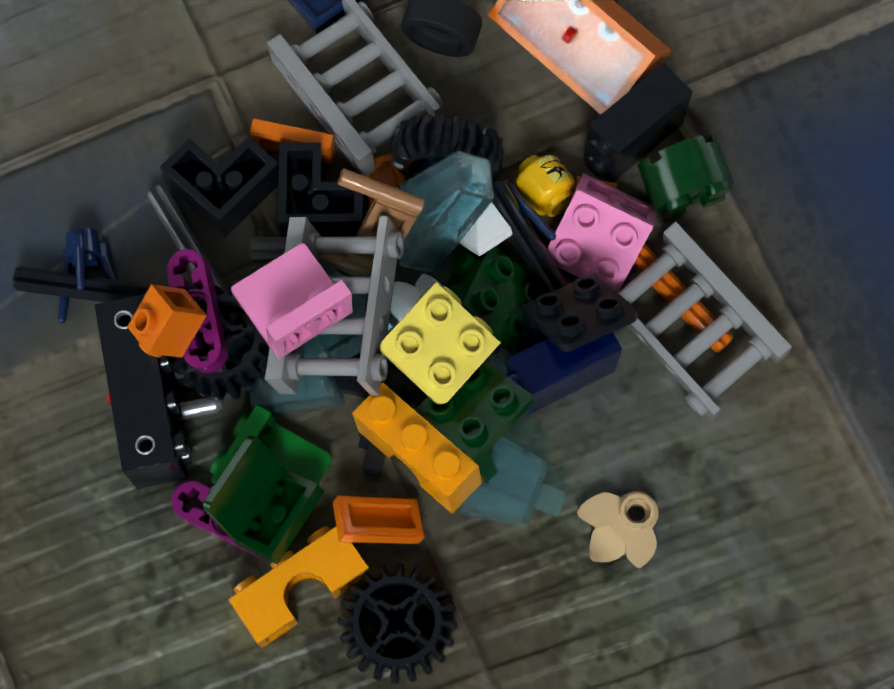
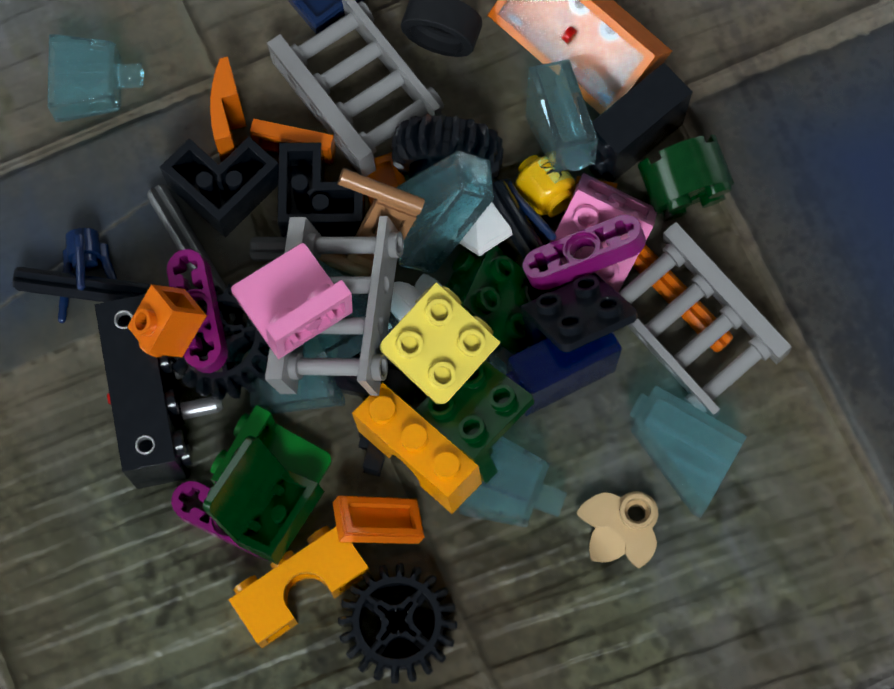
(87, 77): none -> clear light blue torso
(225, 108): none -> orange slope
(560, 117): none -> clear light blue slope
(601, 258): none -> magenta beam
(685, 445): none -> clear light blue slope

